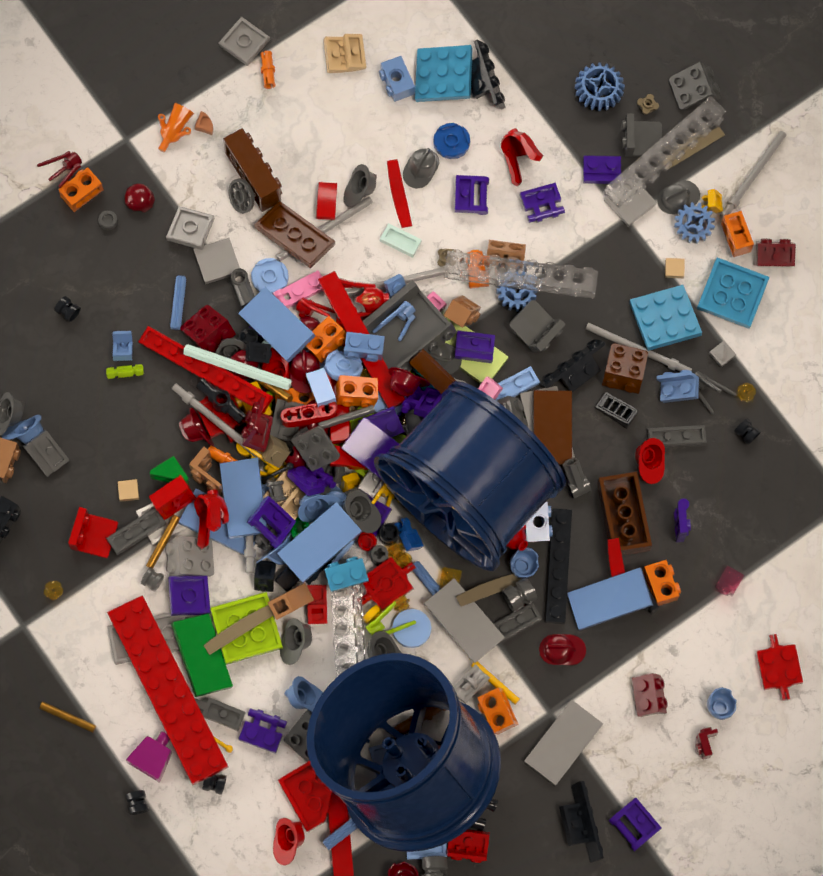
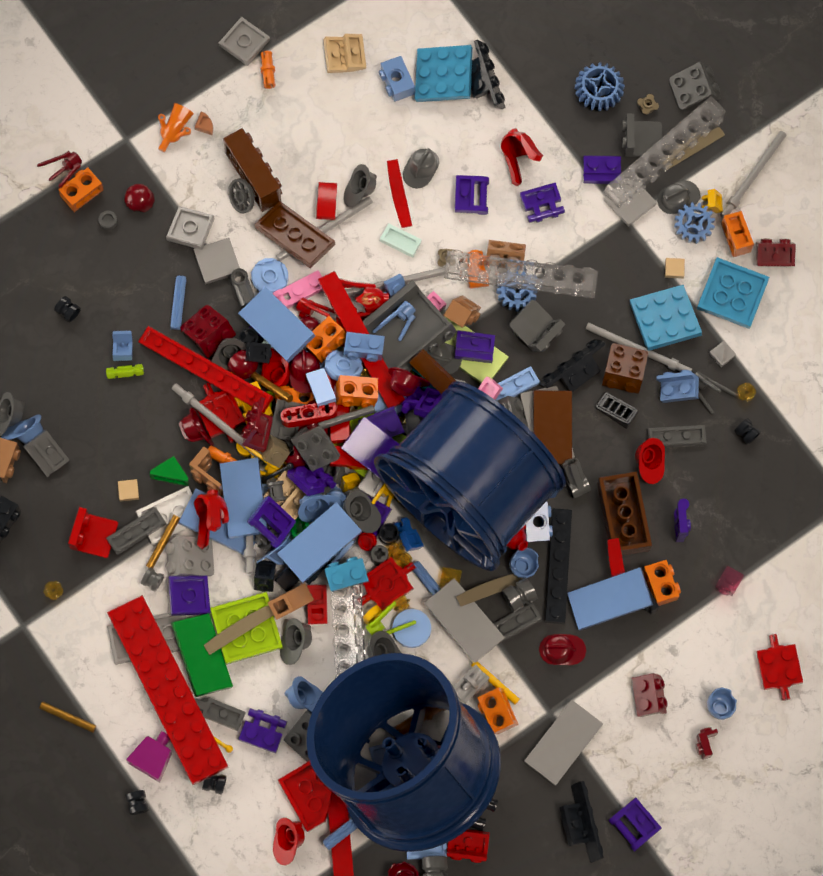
(172, 497): red hinge -> none
(214, 394): black pin -> none
(237, 367): light aqua axle -> none
(451, 141): blue tile -> none

